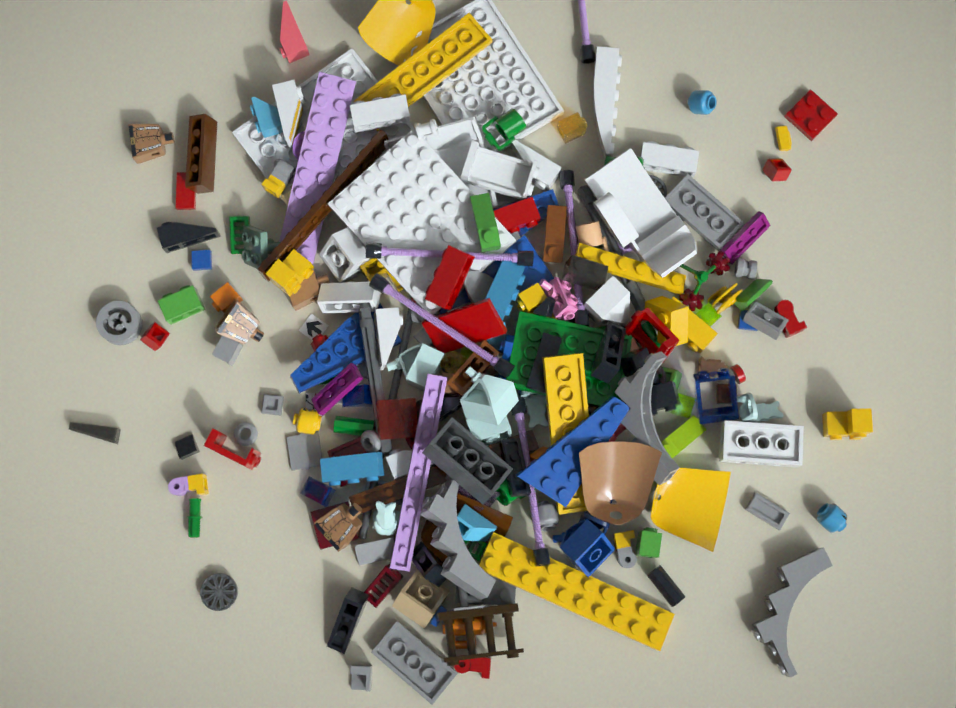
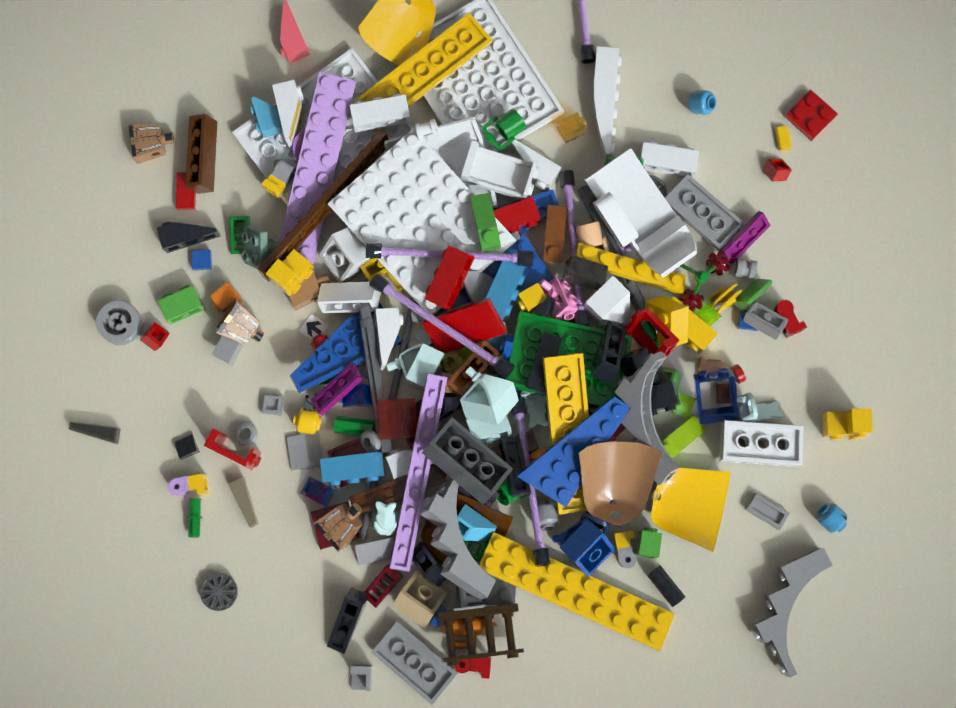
(242, 496): none -> dark tan piece

